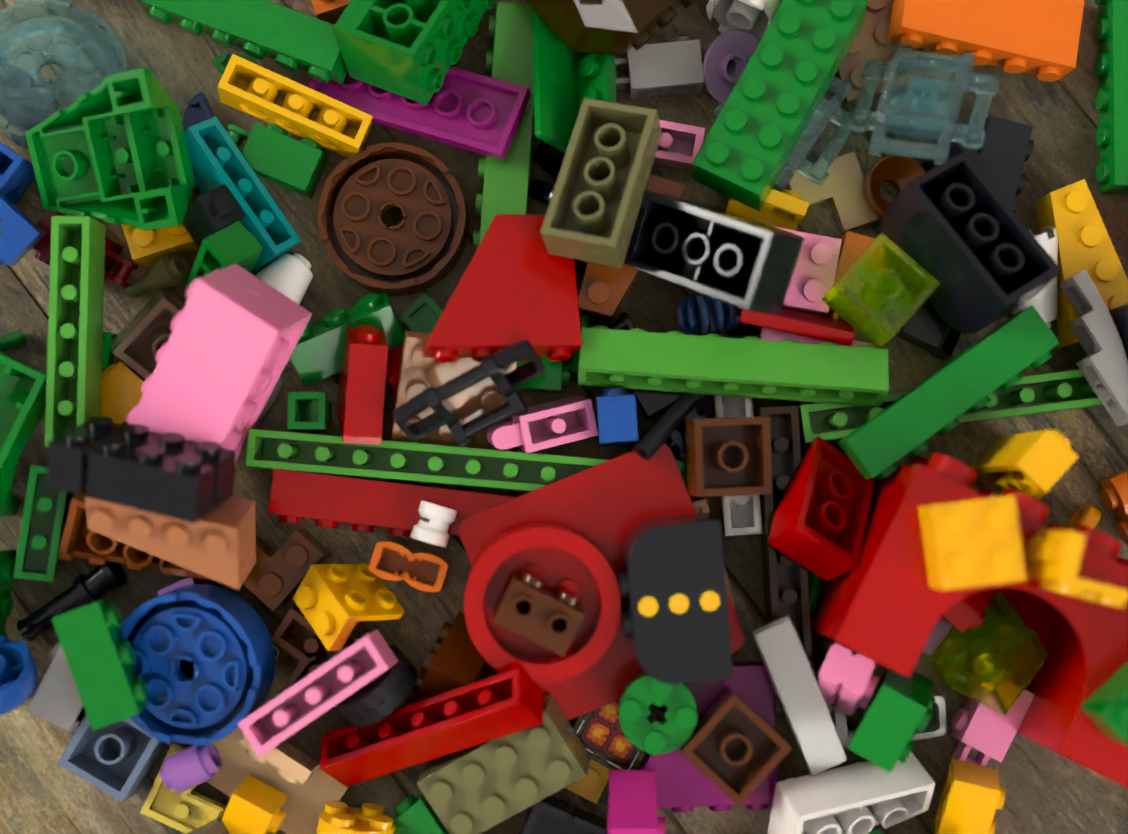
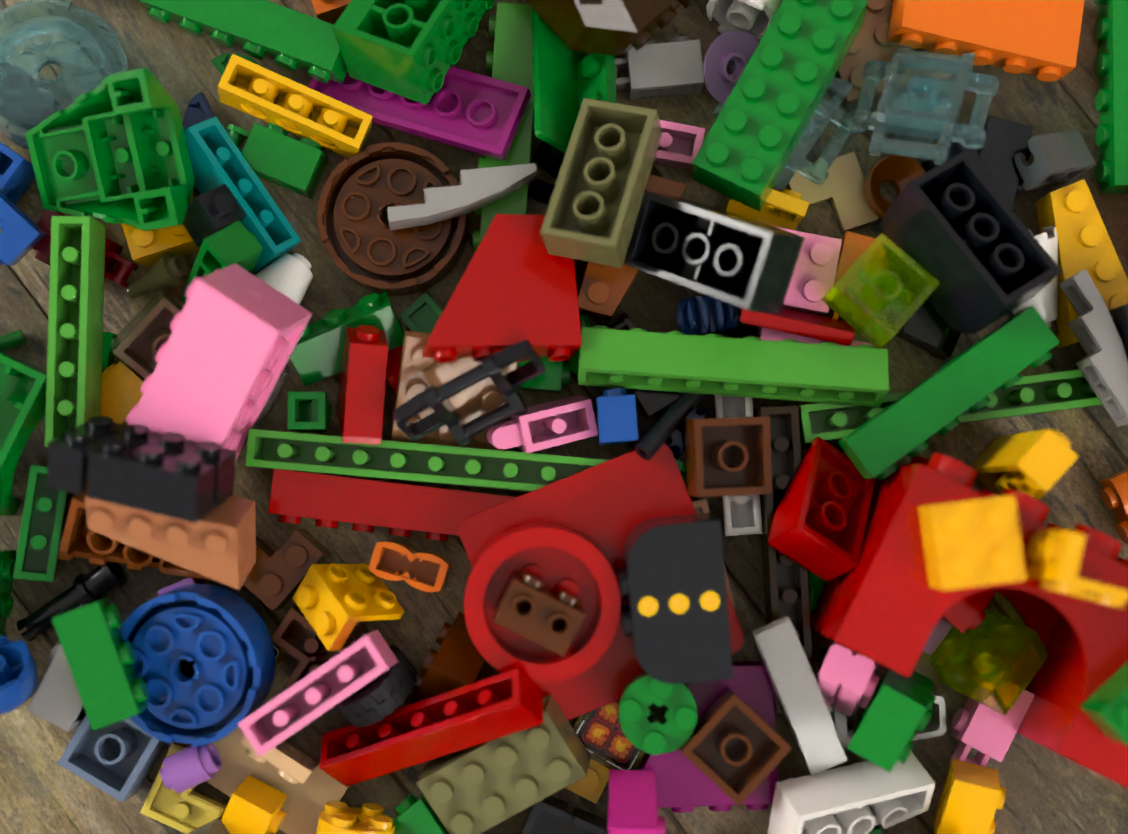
(433, 524): white wheel -> none
(476, 190): none -> light grey slope
(1056, 161): none -> dark grey hinge
(1084, 515): light orange tile -> none

